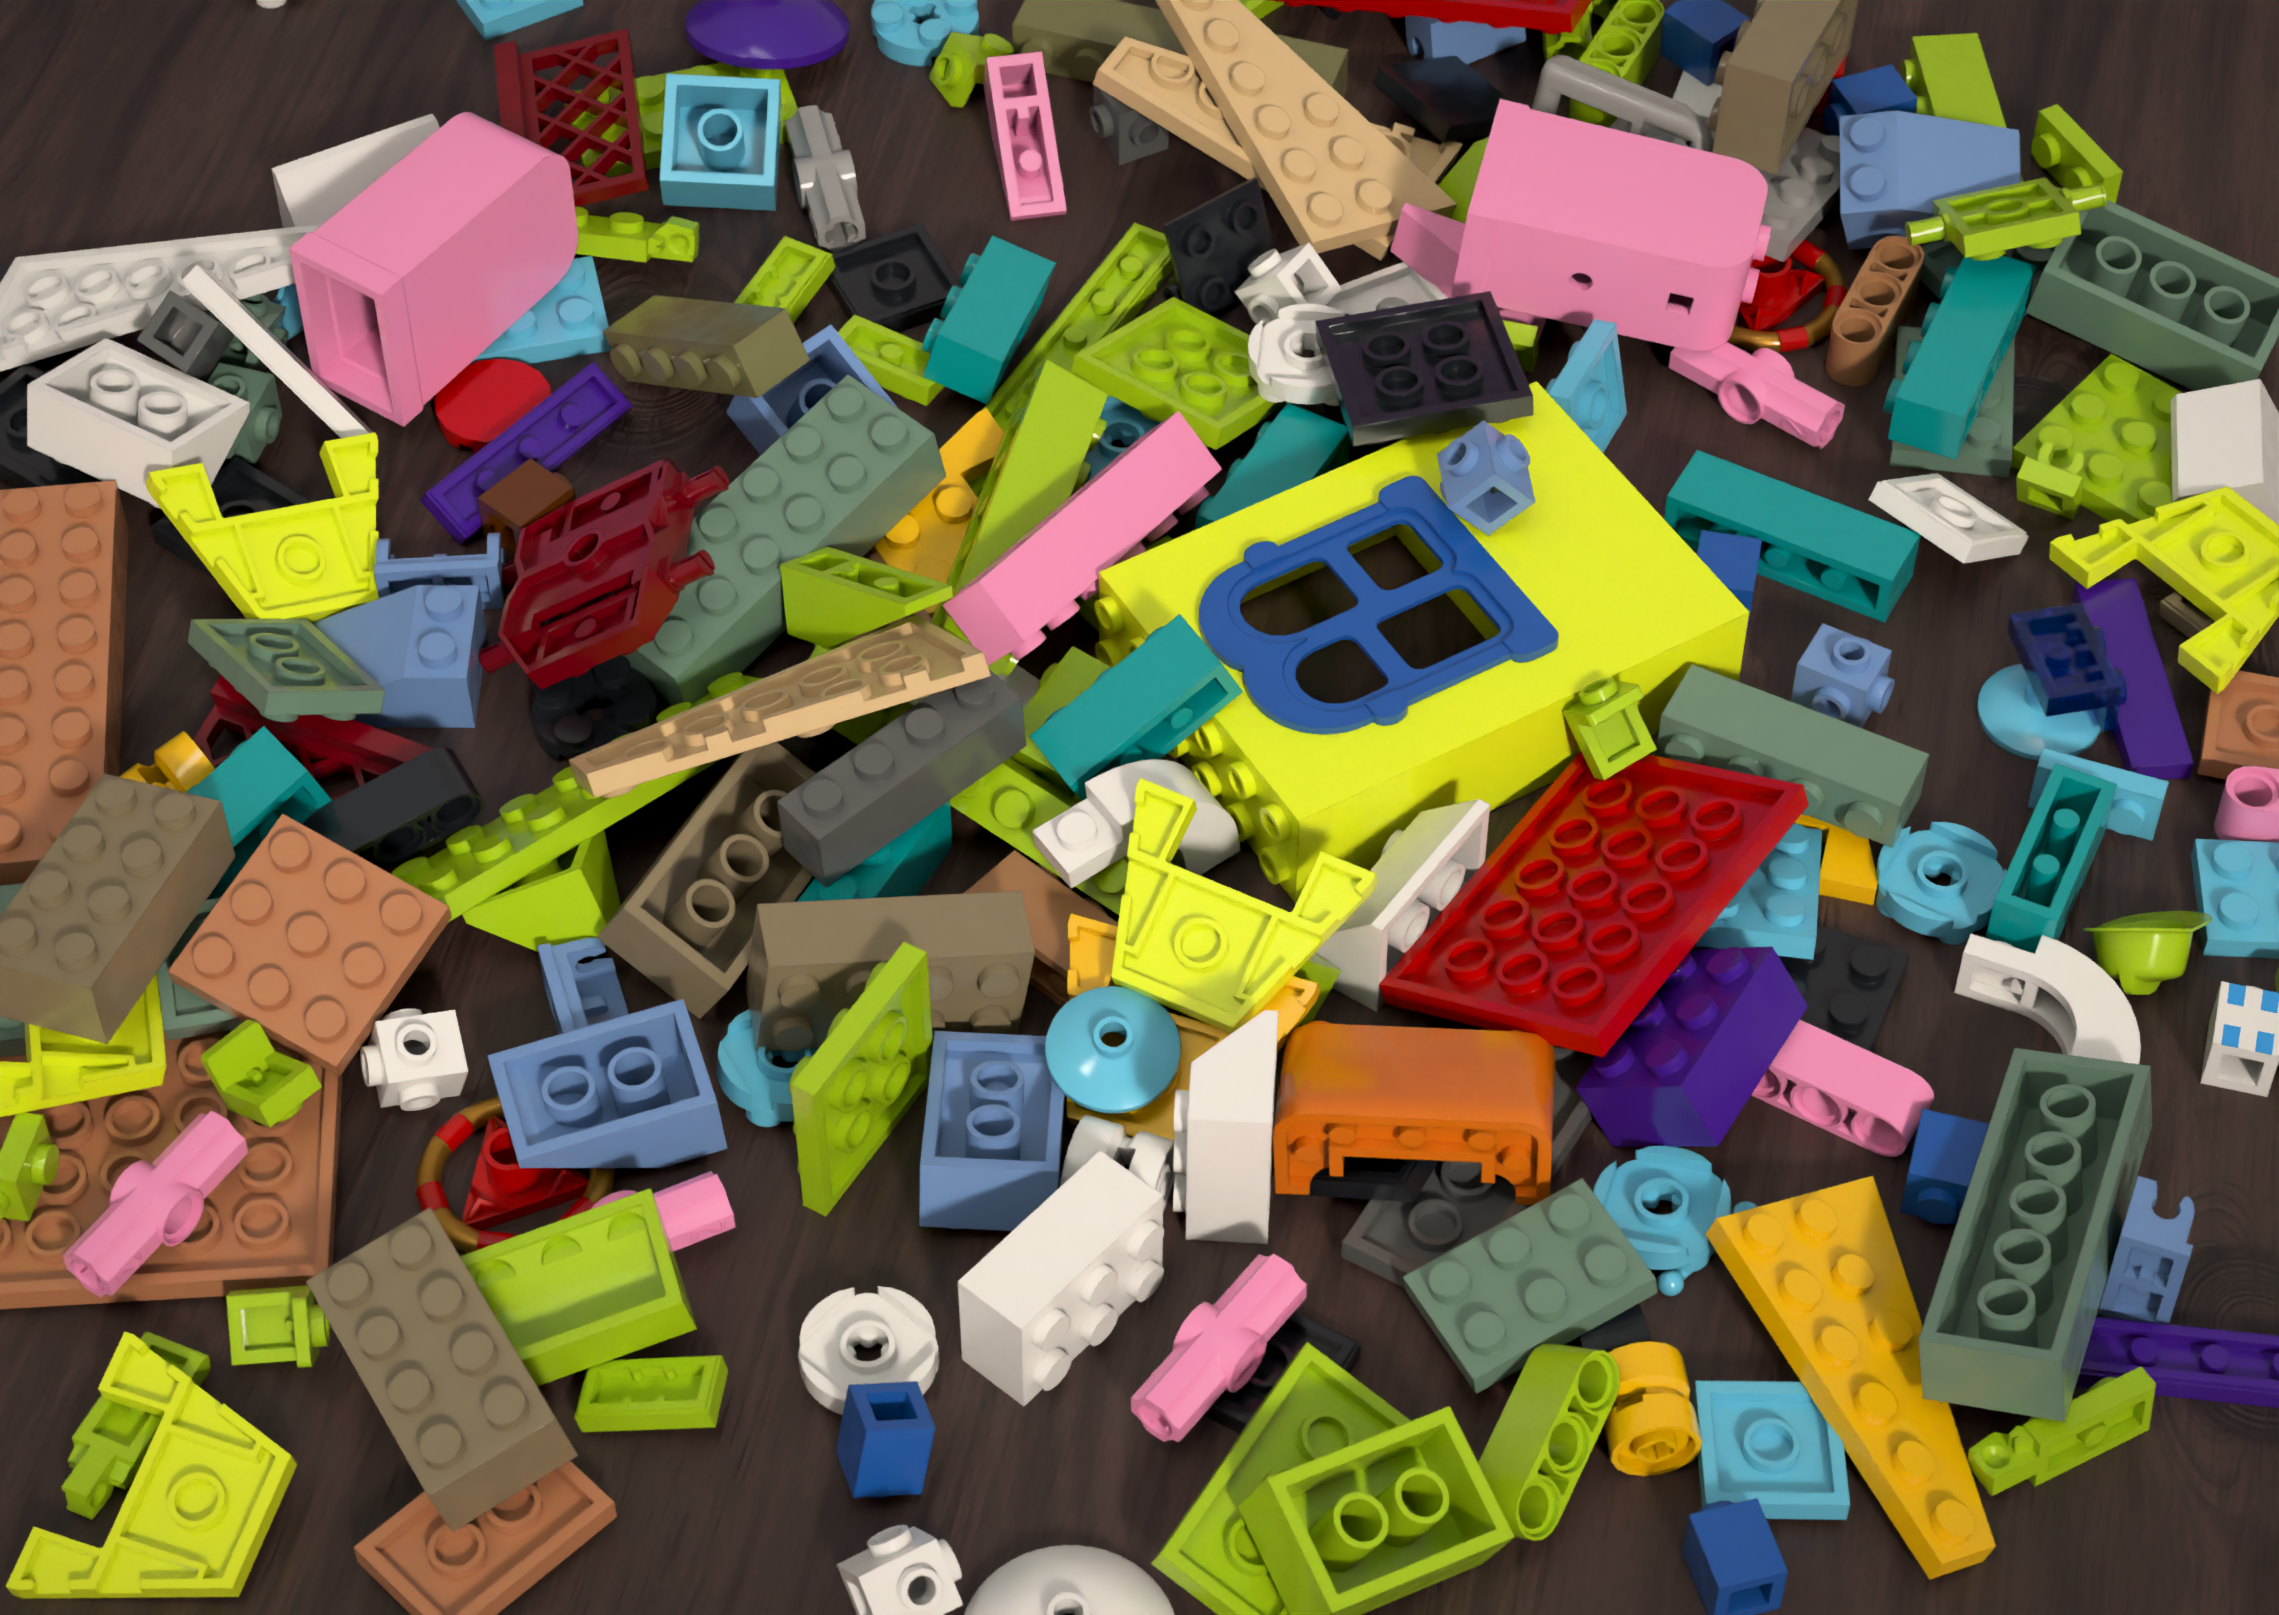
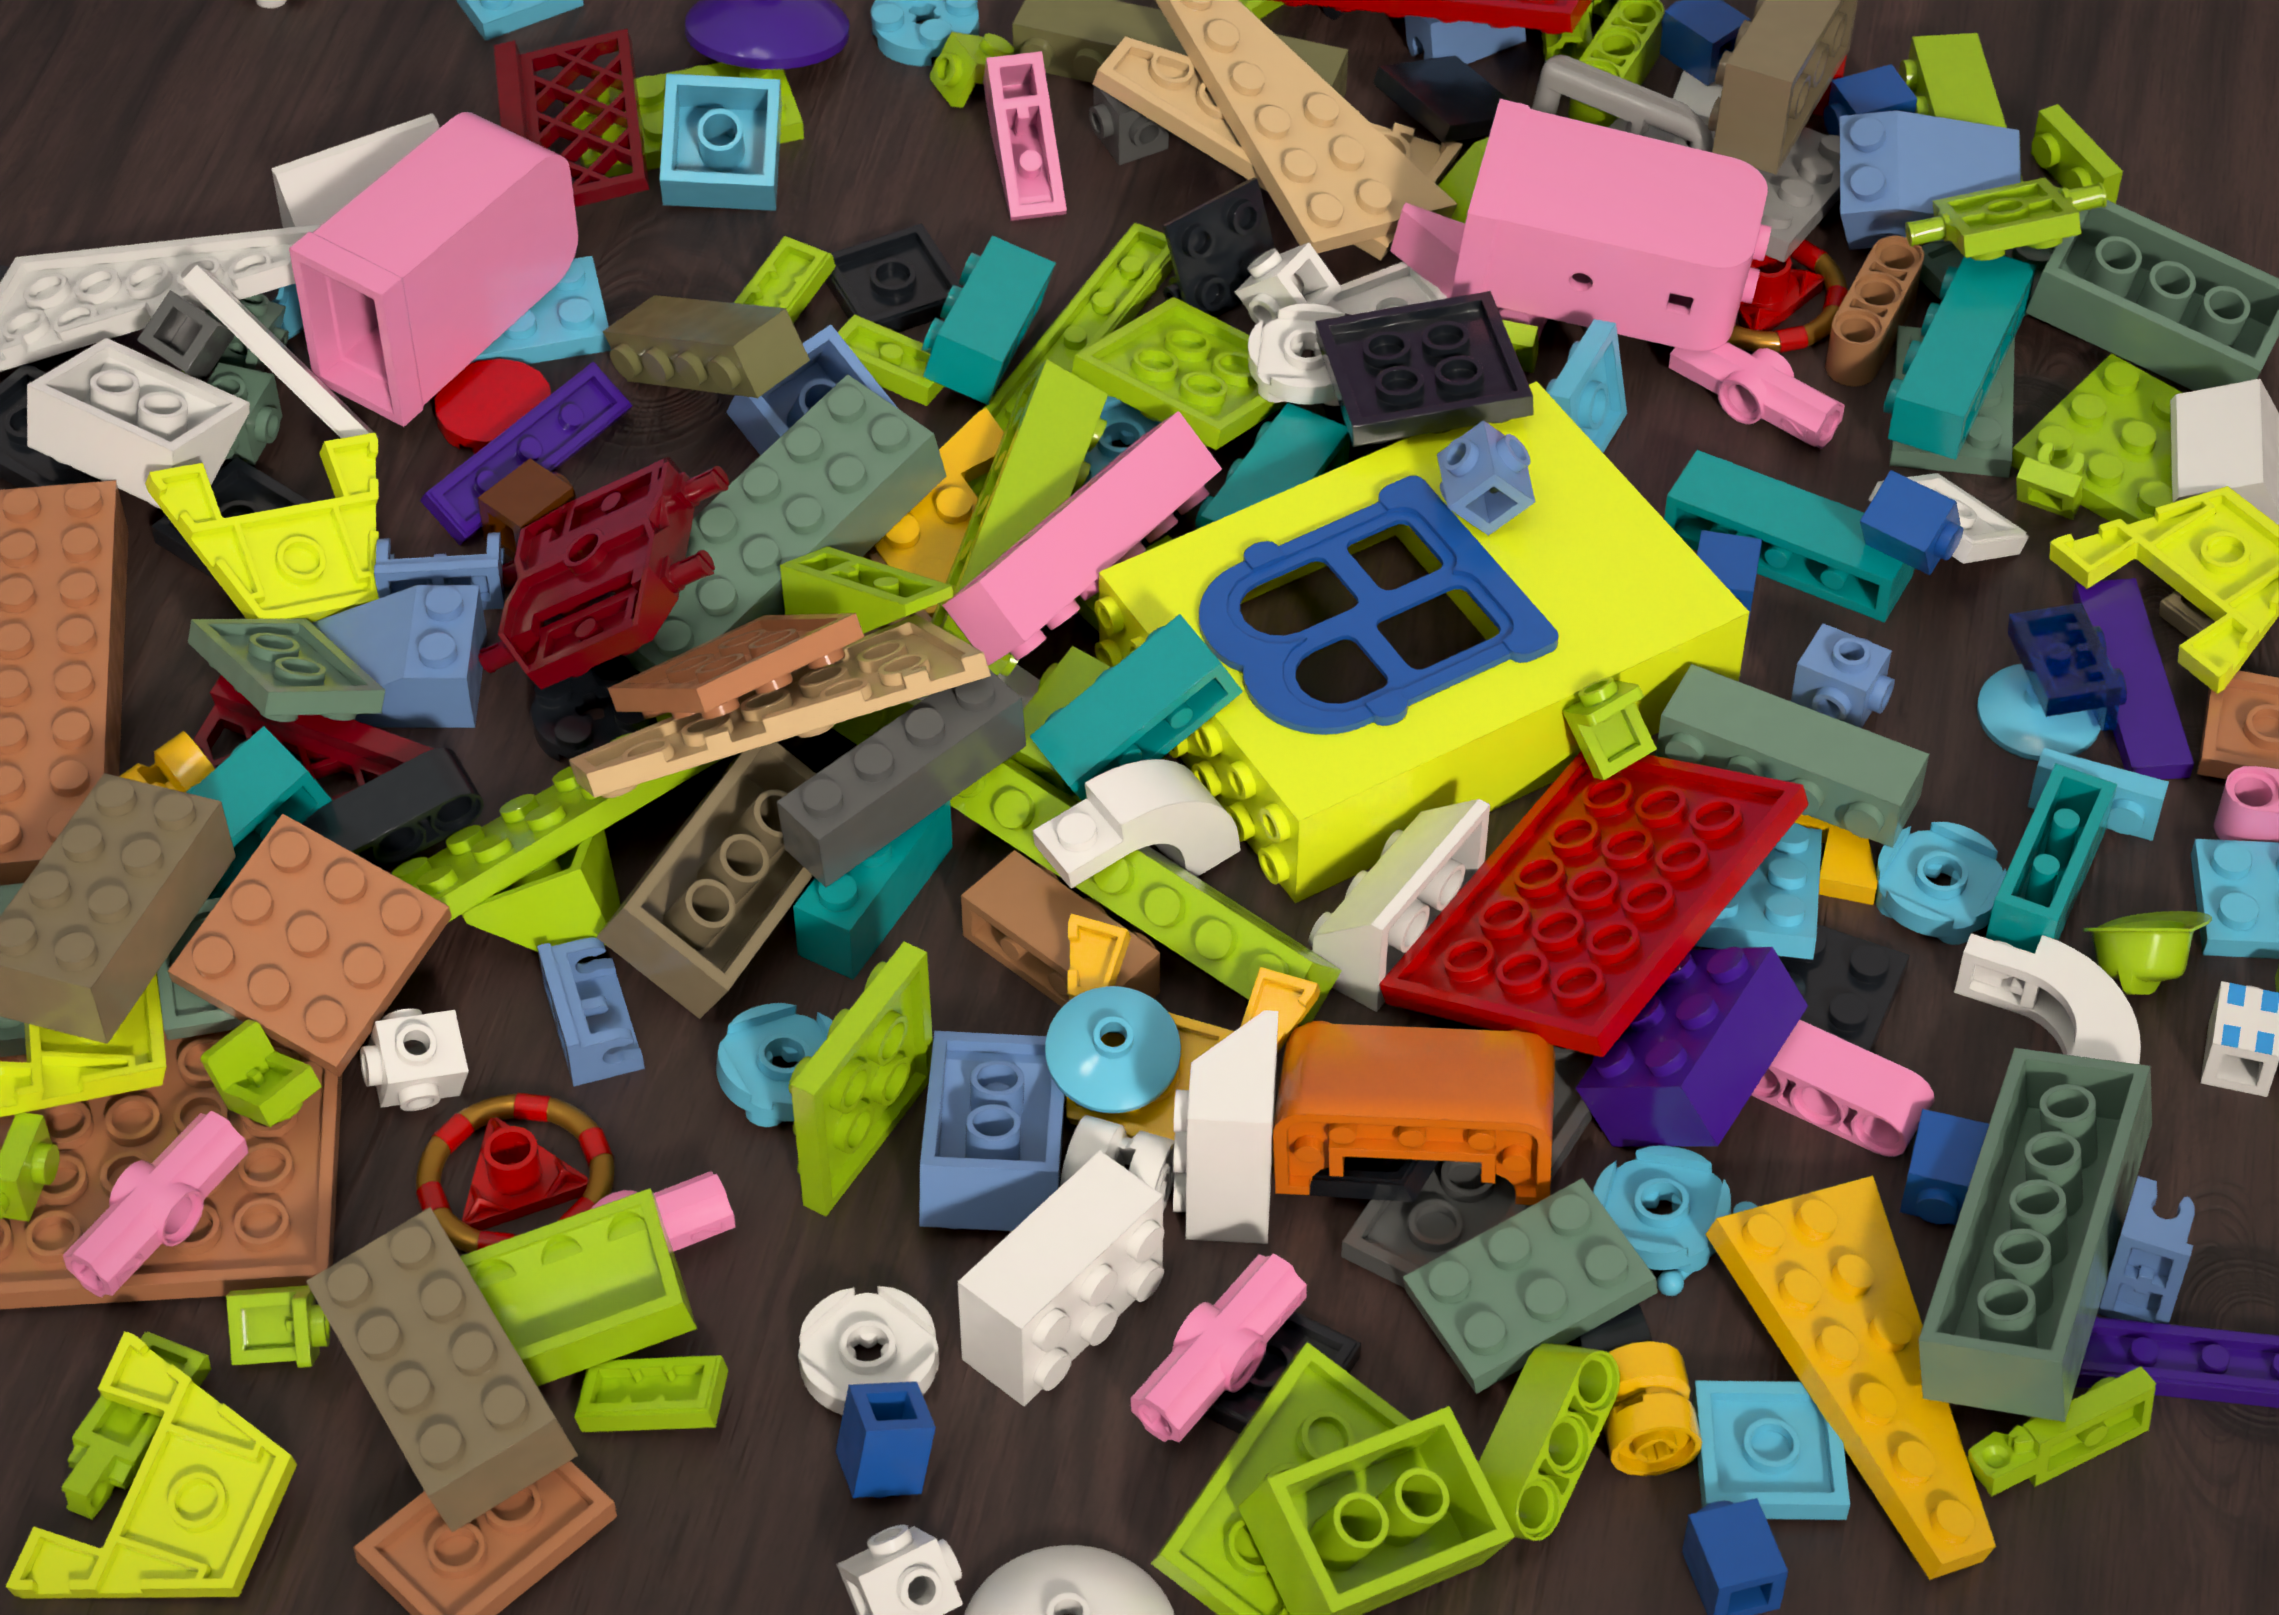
(611, 1094): medium blue slope -> none
(630, 238): lime hinge -> none
(735, 663): none -> nougat plate
(819, 954): dark tan brick -> none
(825, 179): light grey piece -> none
(1209, 944): neon yellow wing -> none
(1912, 523): none -> blue brick

